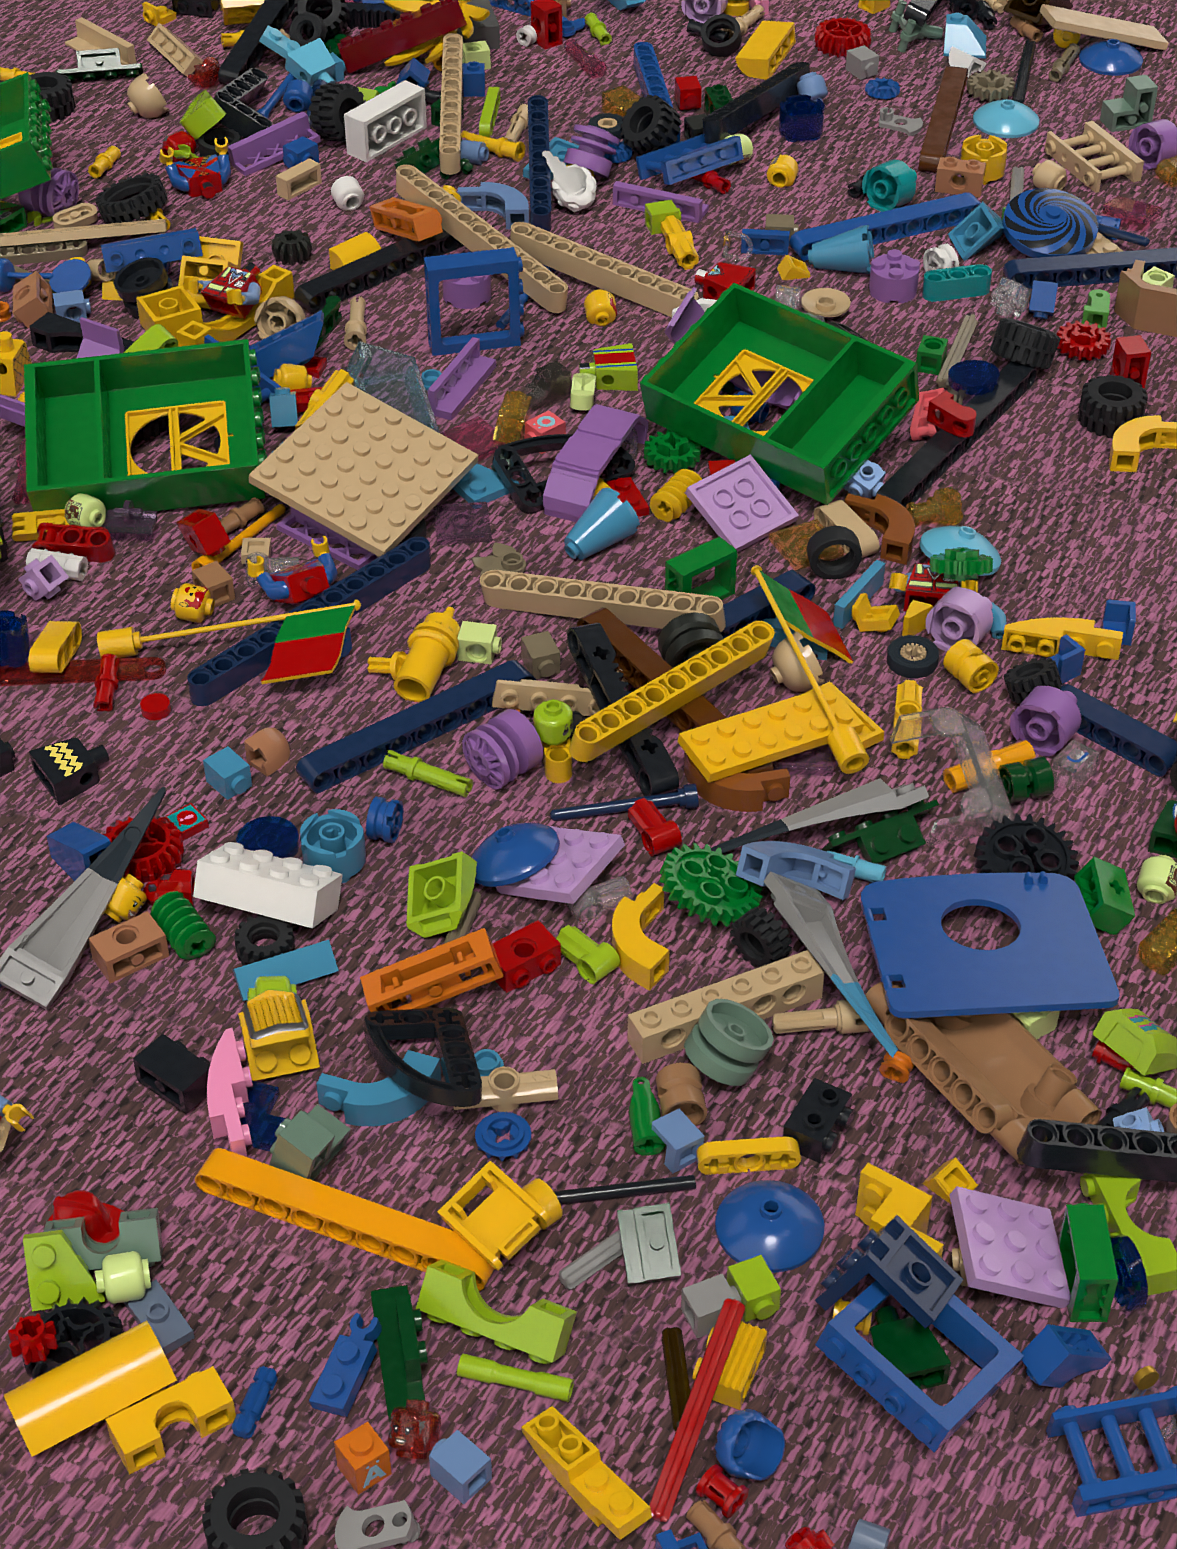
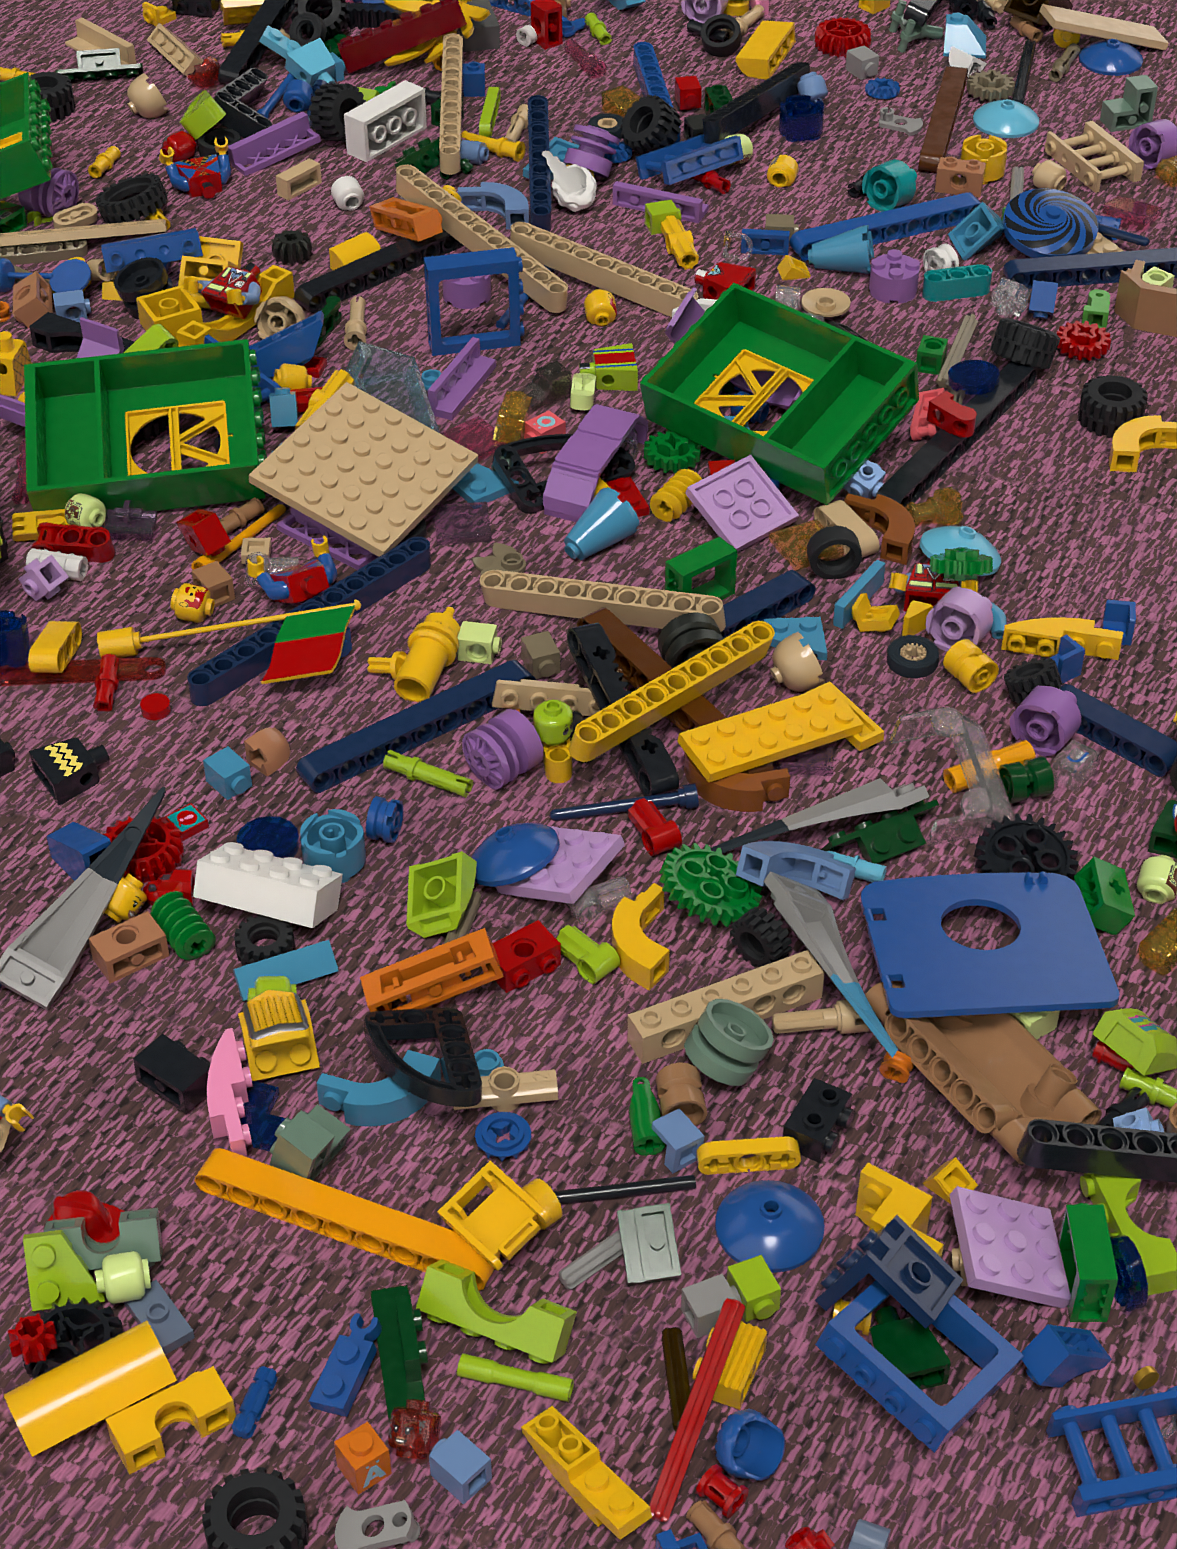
(184, 152): lime piece -> none
(299, 151): blue brick -> none
(414, 73): blue brick -> none
(477, 52): yellowish green brick -> none
(815, 625): flag -> none
(907, 701): yellow piece -> none
(1131, 359): red brick -> none

